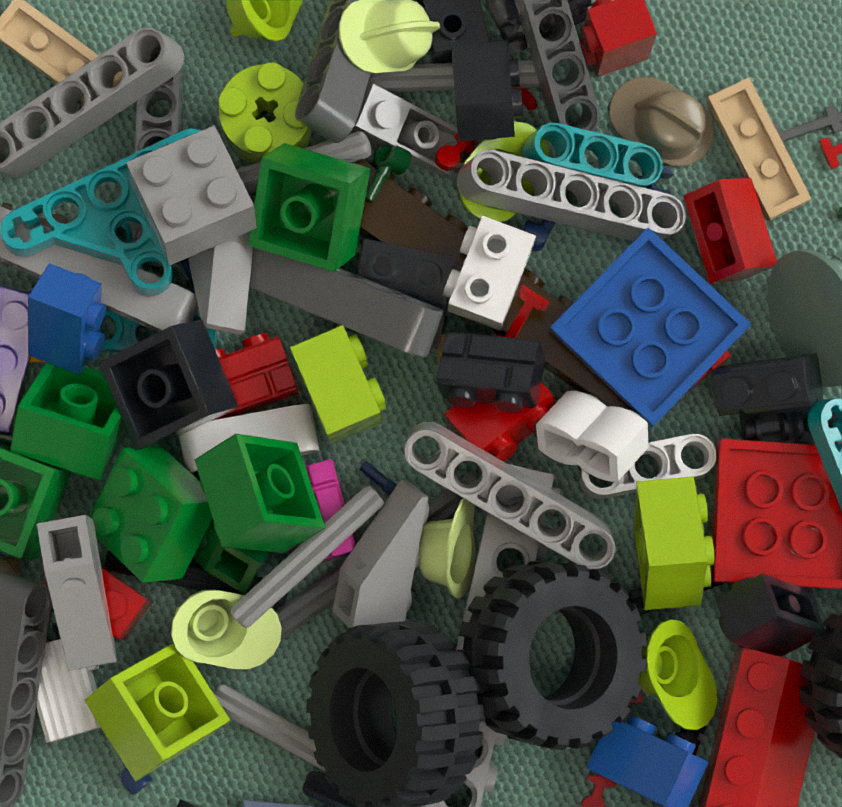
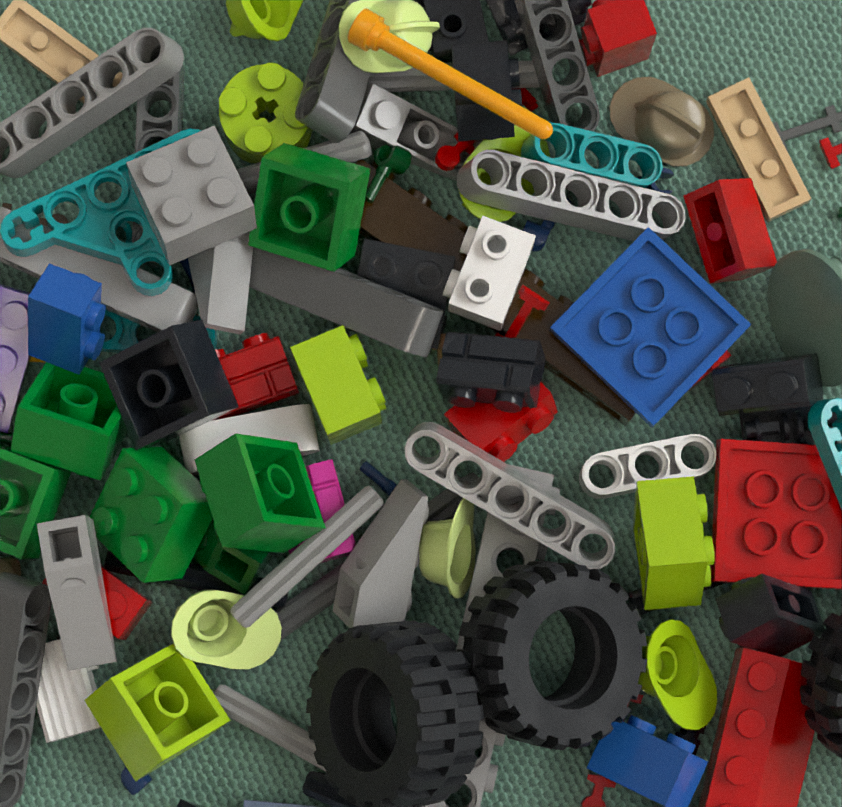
(371, 33): none -> light orange piece
(592, 435): white brick -> none

